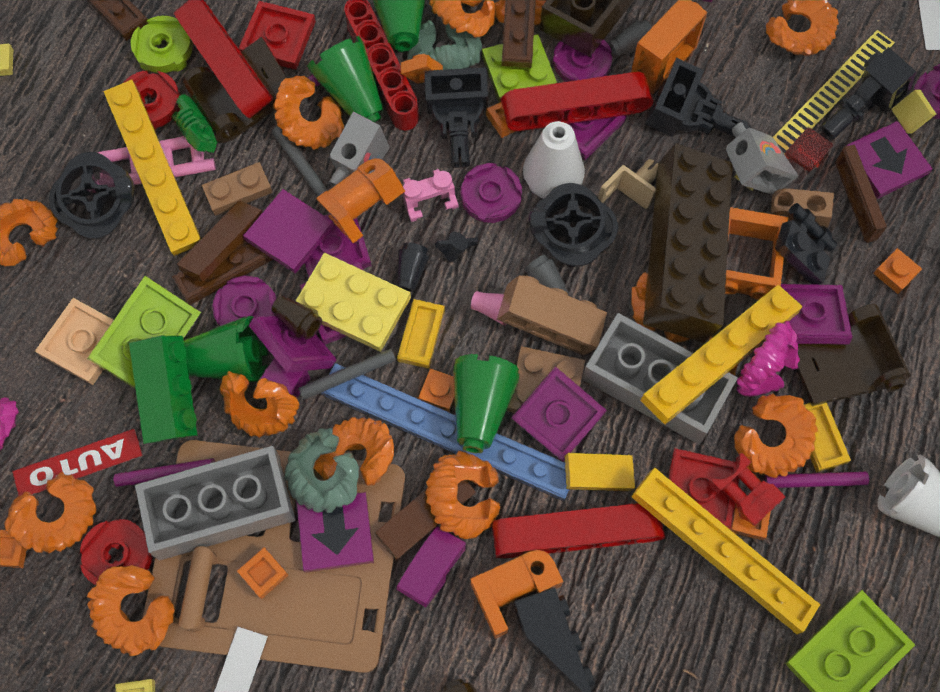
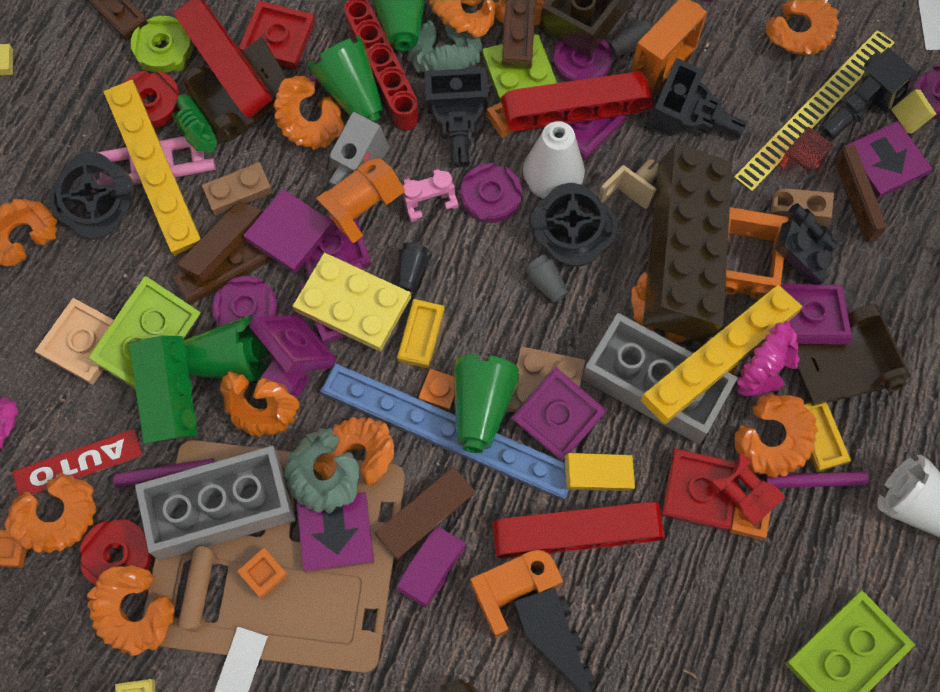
(297, 317): dark brown cone -> none
(300, 162): dark grey bar -> none
(347, 374): dark grey bar -> none
(416, 67): orange plate -> none
(442, 494): orange piece -> none
(455, 245): black piece -> none
(487, 304): bright pink cone -> none
(552, 315): medium nougat brick -> none
(726, 551): yellow plate -> none
(759, 160): light grey torso -> none
(897, 271): orange plate -> none

